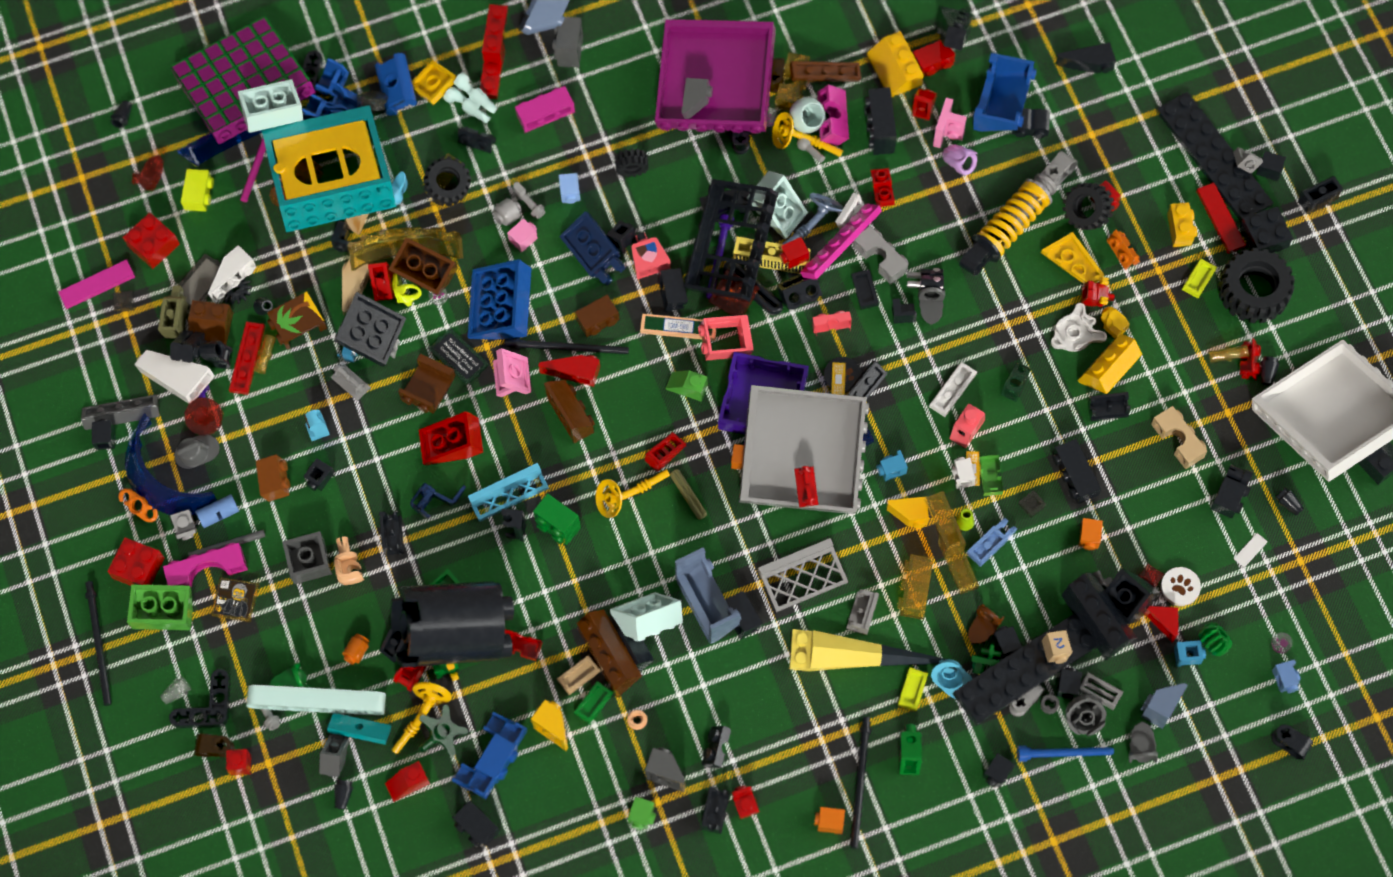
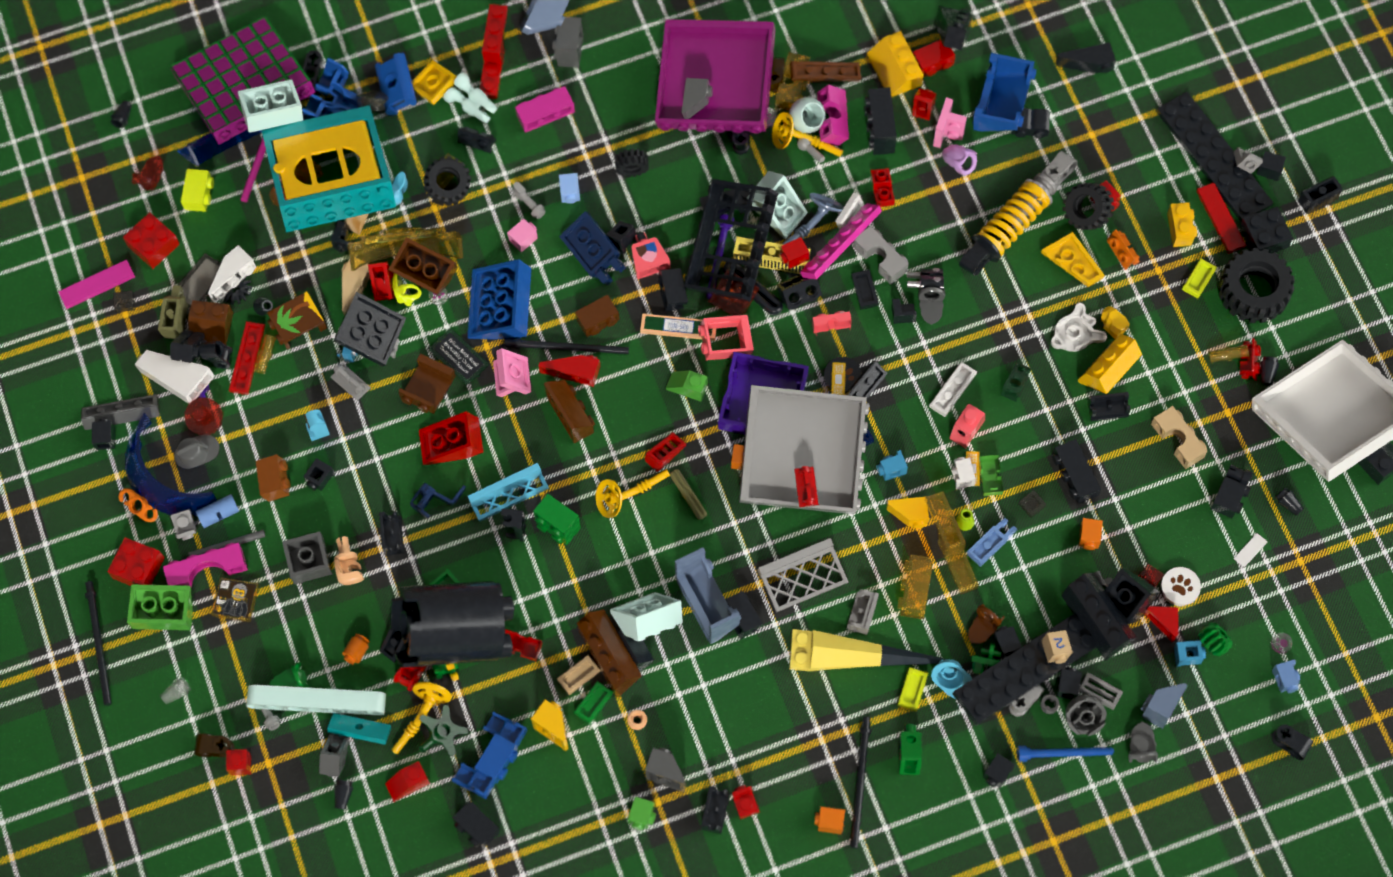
(213, 710): black beam -> none
(507, 212): light grey head -> none
(713, 755): black piece -> none
(1096, 293): red piece -> none

